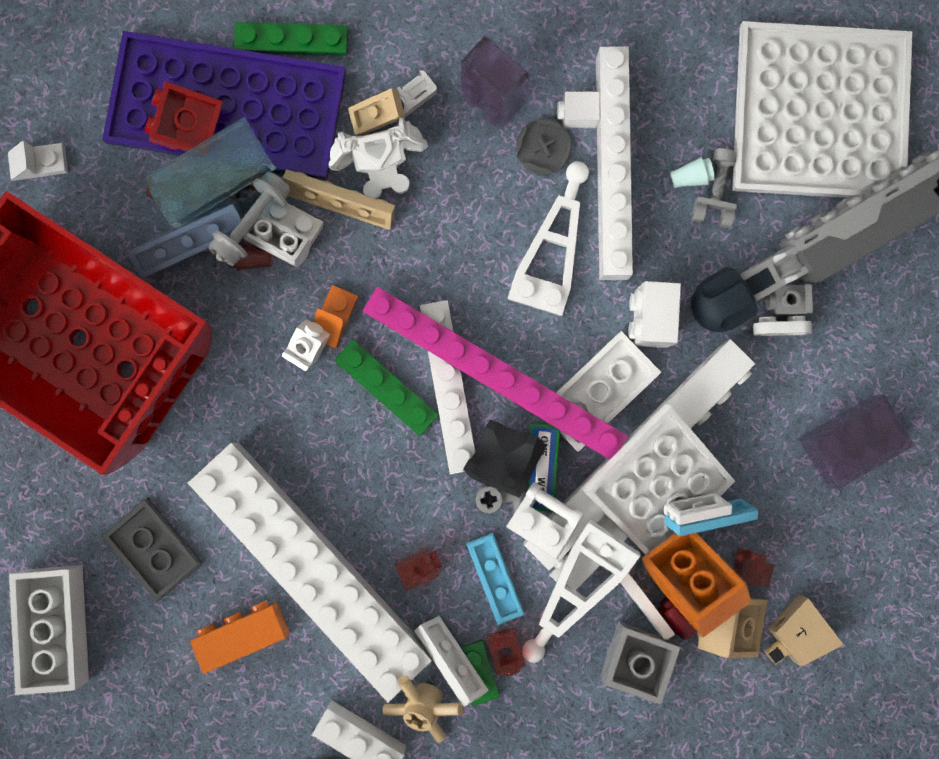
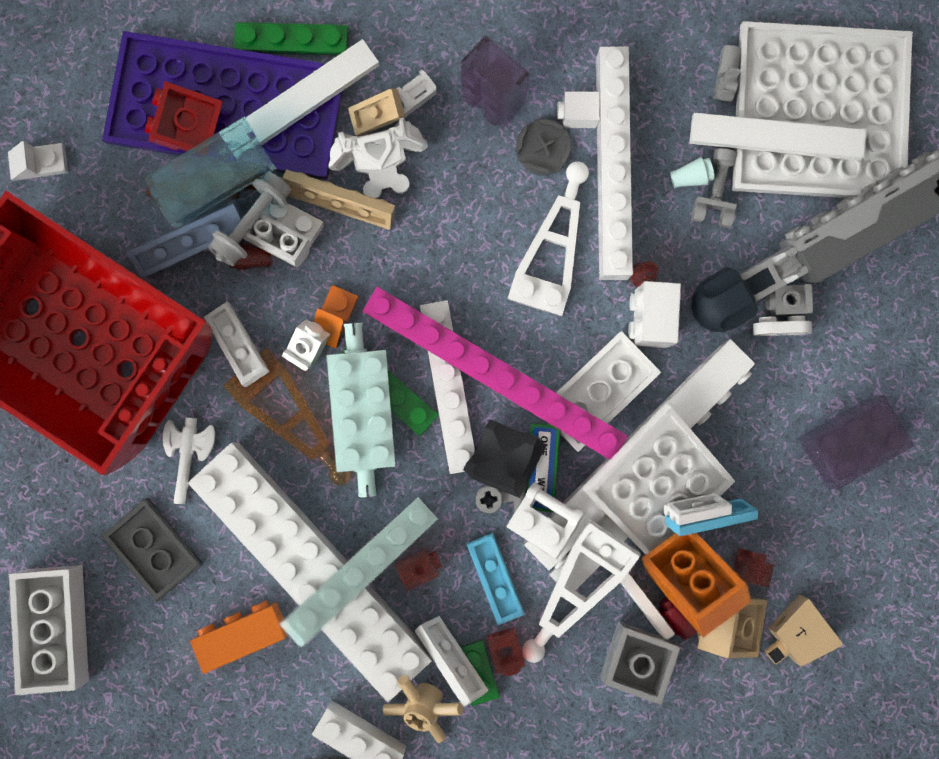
(187, 441): none -> white piece
(236, 344): none -> white tile
(244, 395): none -> clear orange plate
(312, 91): none -> white tile
(358, 573): none -> light aqua brick
(360, 410): none -> light aqua plate
(639, 275): none -> clear red cone
(727, 74): none -> light grey bar
(777, 136): none -> white tile

